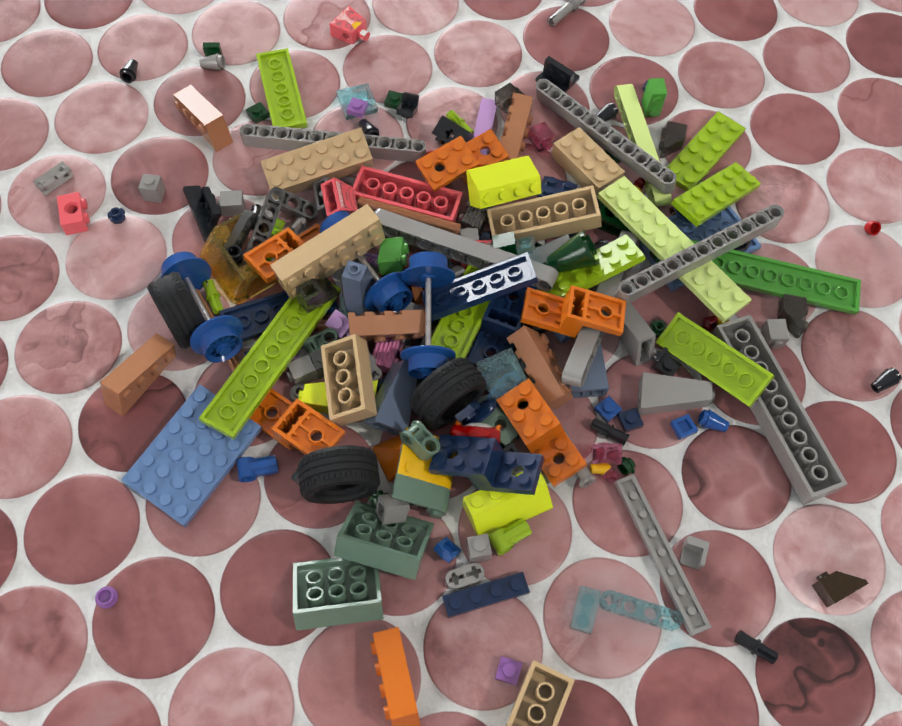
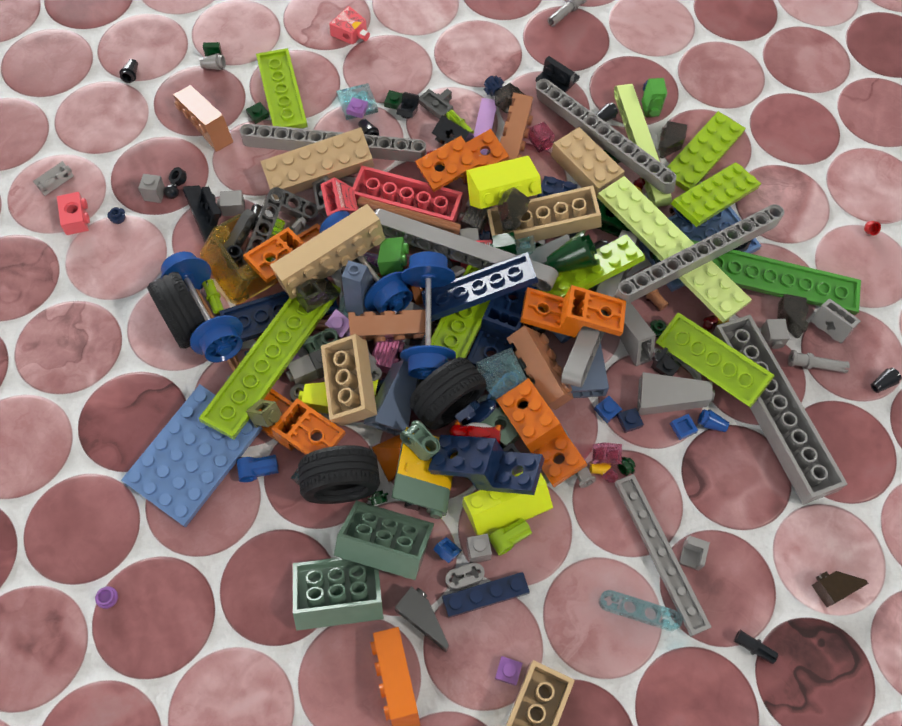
(136, 374): nougat wedge -> none
(176, 178): none -> black plate
(267, 417): none -> olive brick
(391, 510): light grey brick -> none
(419, 613): none -> dark grey slope
(435, 103): none -> dark grey hinge
(493, 84): none -> dark blue gear
(512, 208): none -> clear smoke slope
(585, 610): clear light blue plate -> none
(609, 431): black axle -> none
(657, 299): none -> nougat pin
(809, 360): none -> light grey pin
(835, 321): none -> light grey brick

